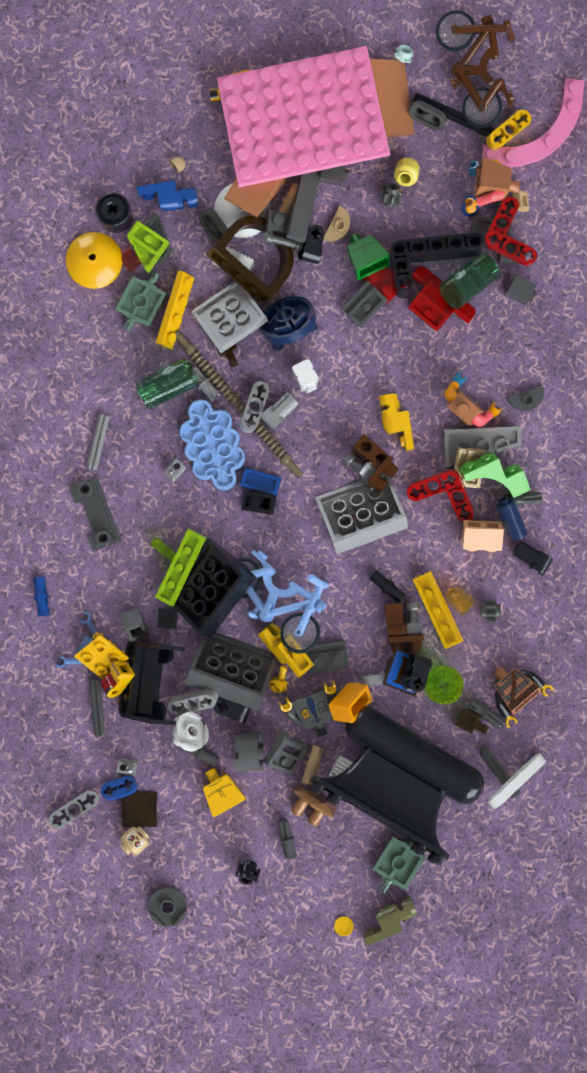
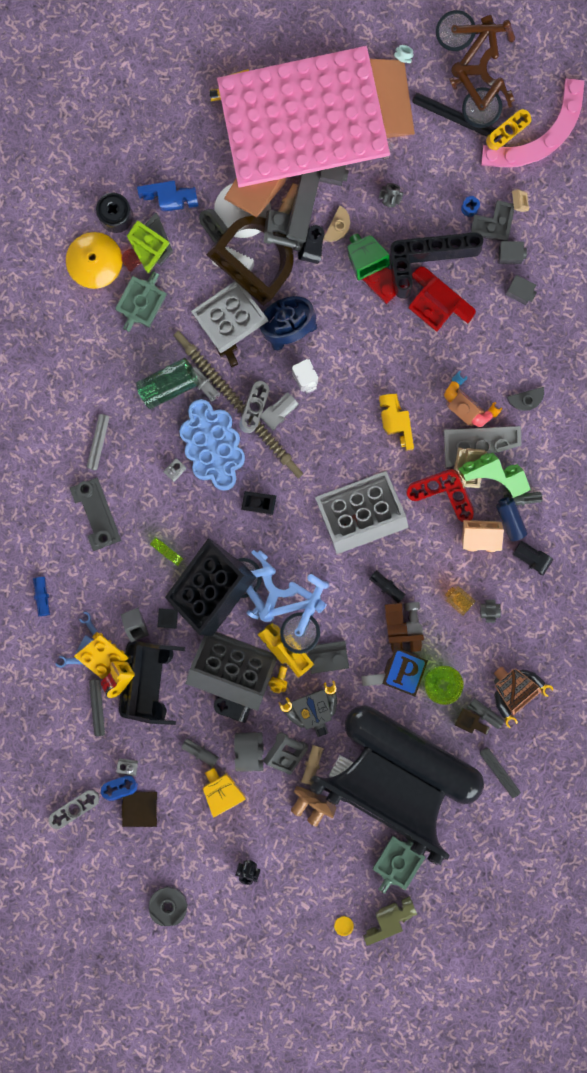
(134, 840): tan head -> none
(175, 310): yellow plate -> none
(179, 163): tan hinge -> none
(180, 567): lime plate -> none
(182, 736): white plate -> none
(205, 699): light grey beam -> none
(260, 481): blue plate -> none
(287, 839): dark grey axle -> none
(349, 702): light orange piece -> none
(364, 304): dark grey plate -> none
(375, 463): reddish brown hips -> none
(406, 171): light yellow head -> none
(416, 671): black piece -> none
(427, 115): dark grey plate -> none
(438, 610): yellow plate -> none
(469, 280): clear green piece -> none
(491, 183): nougat torso -> none
(501, 235): red beam -> none
(516, 781): white beam -> none

